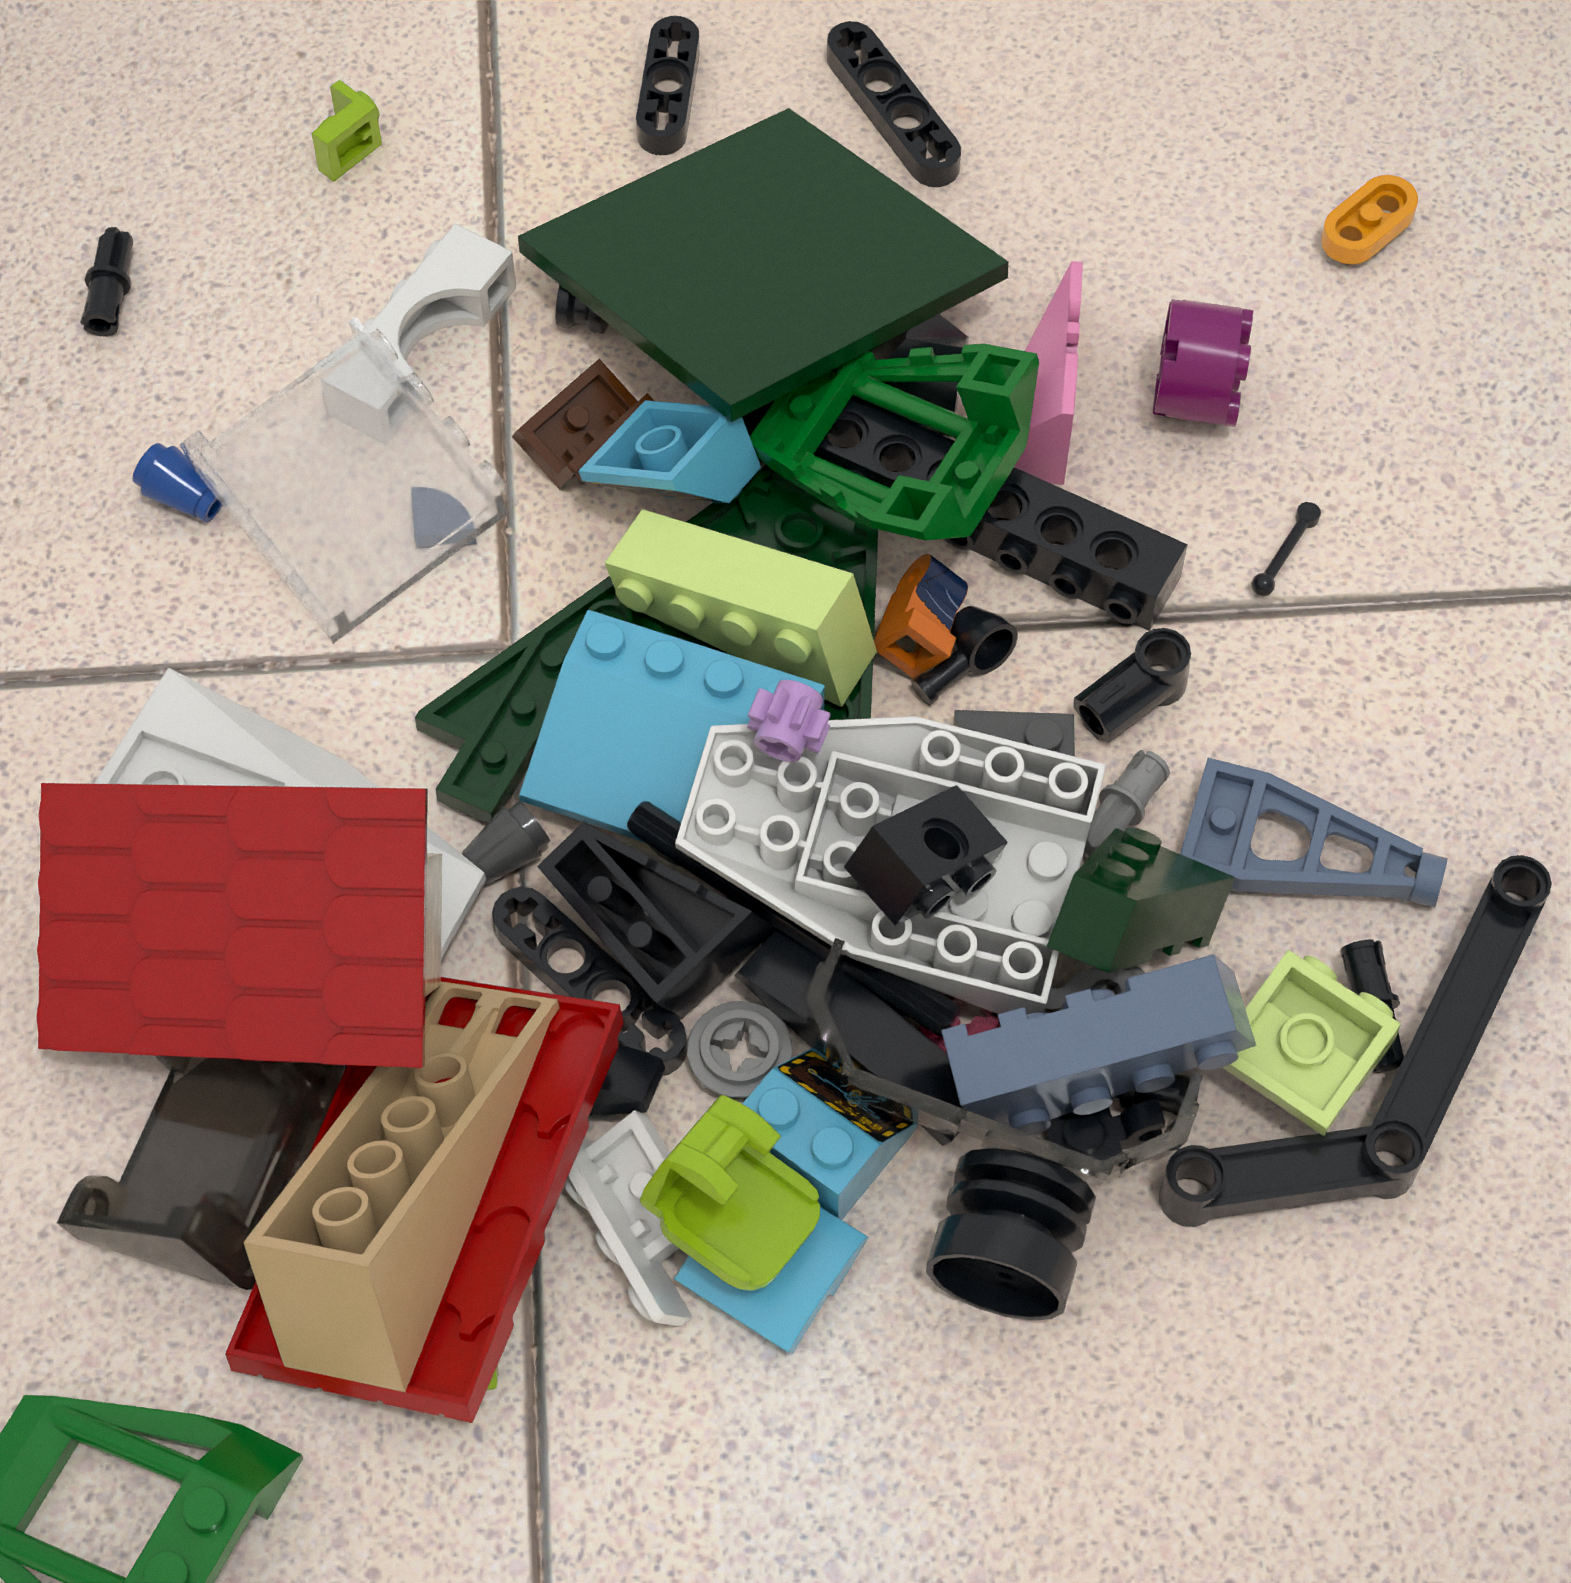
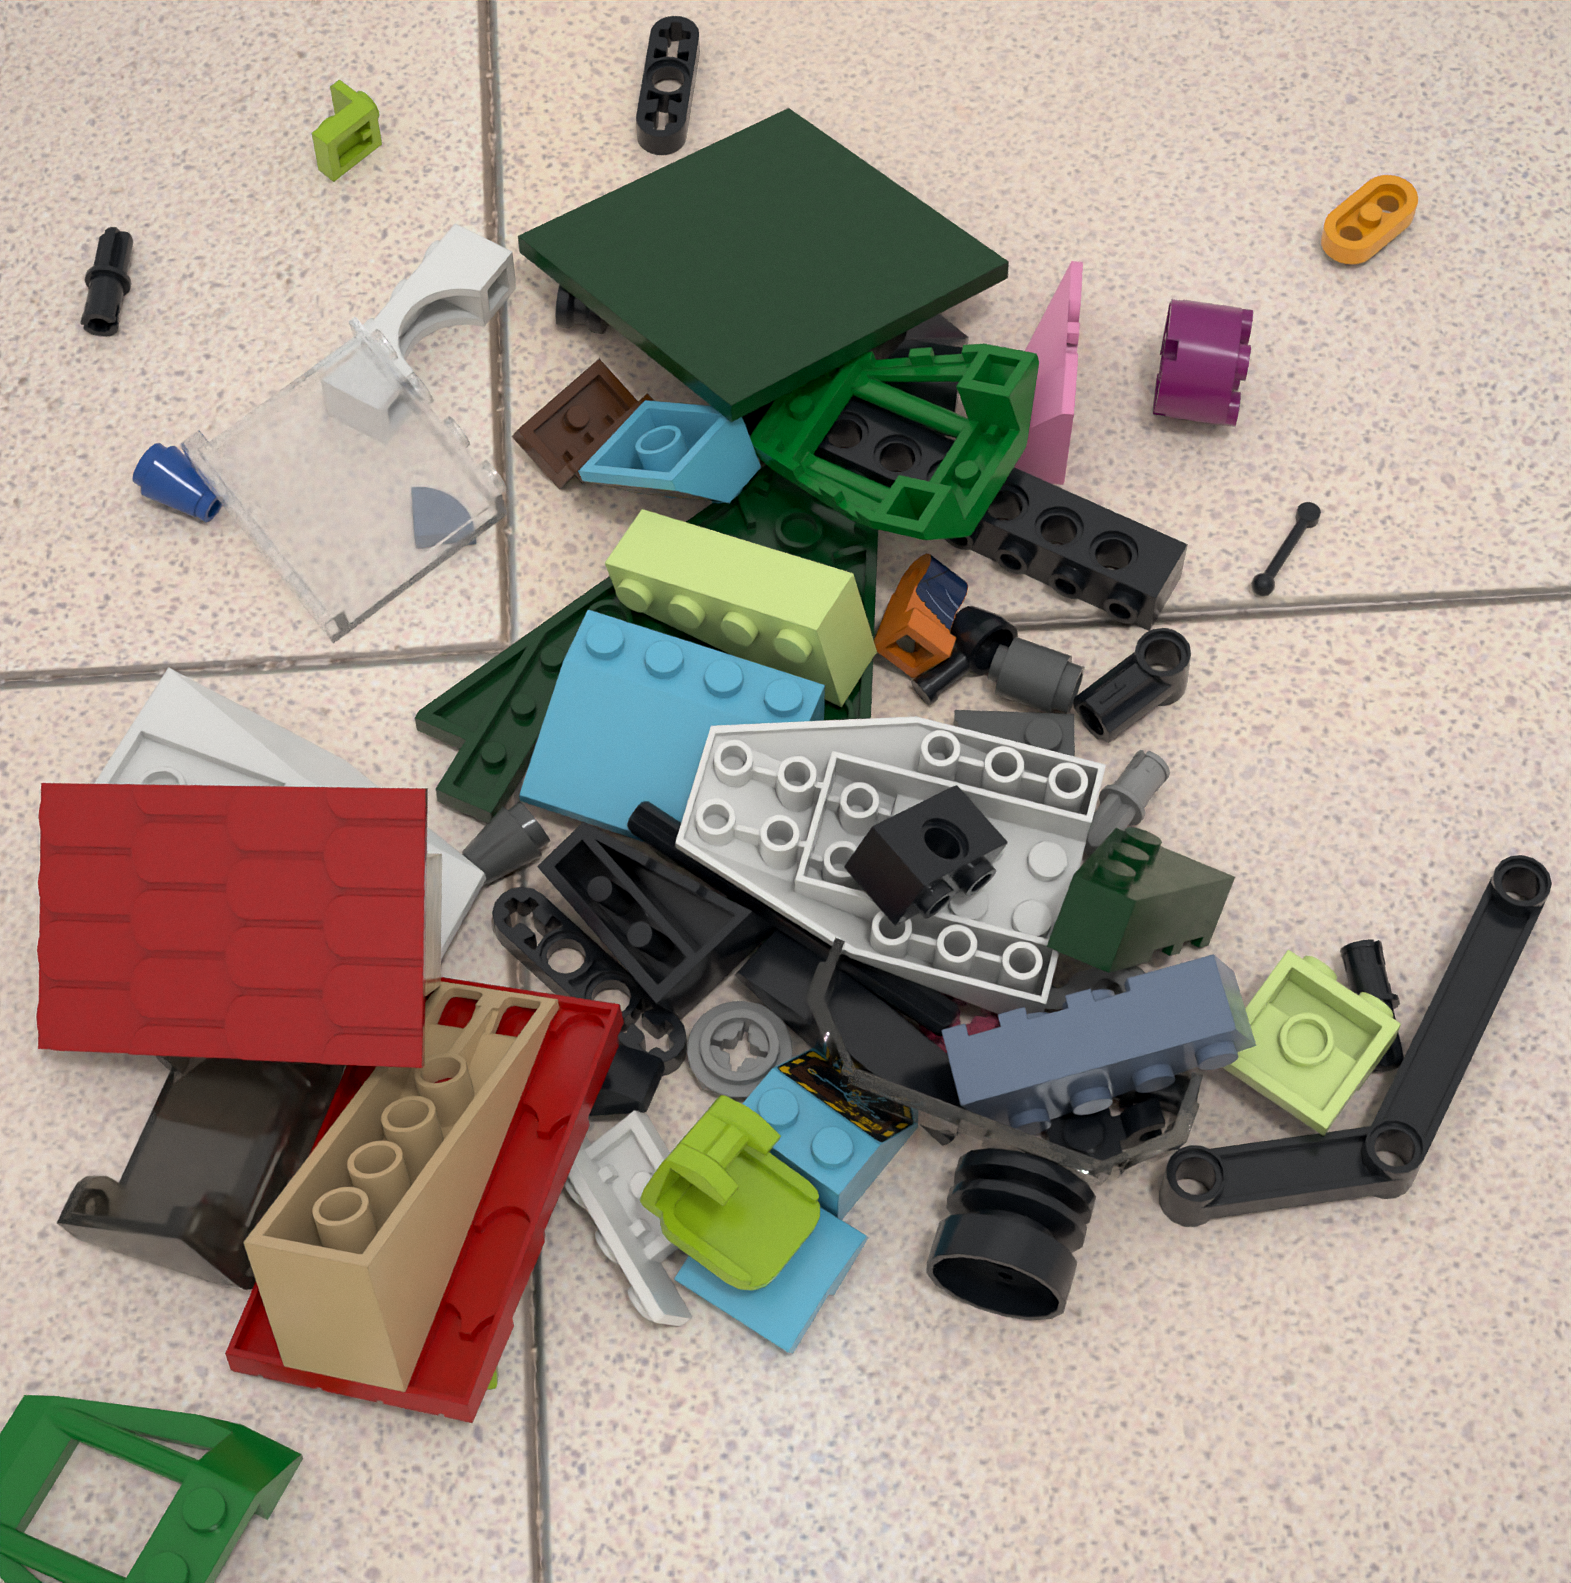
(788, 720): lavender gear -> none
(900, 100): black beam -> none
(1036, 676): none -> dark grey brick
(1225, 821): sand blue plate -> none

